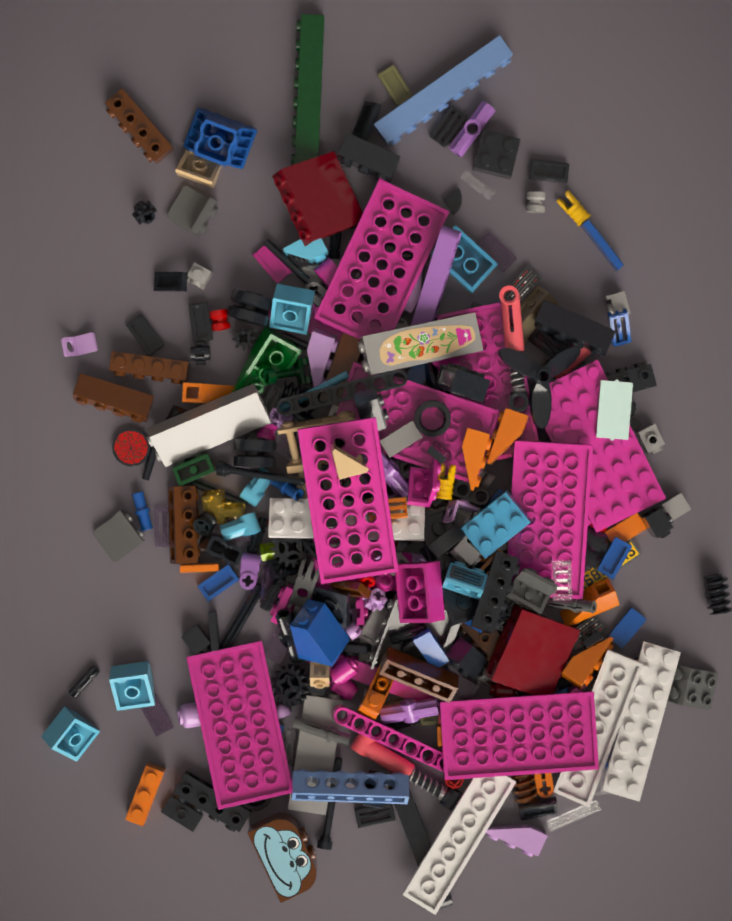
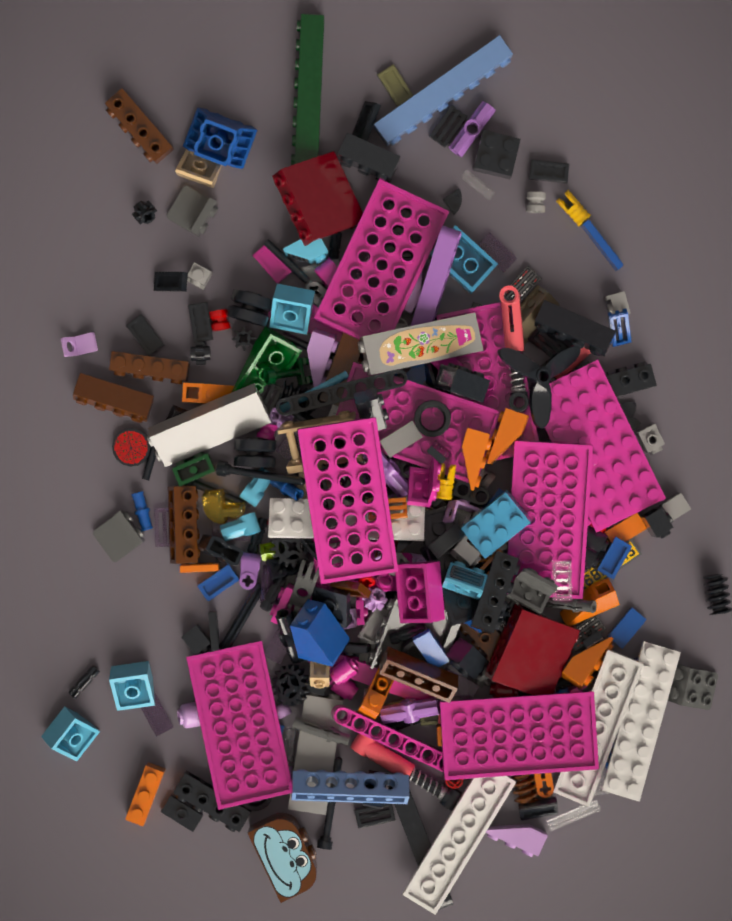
(205, 523): black wheel -> none
(346, 464): tan slope -> none
(353, 630): lavender hinge -> none
(614, 410): light aqua piece -> none

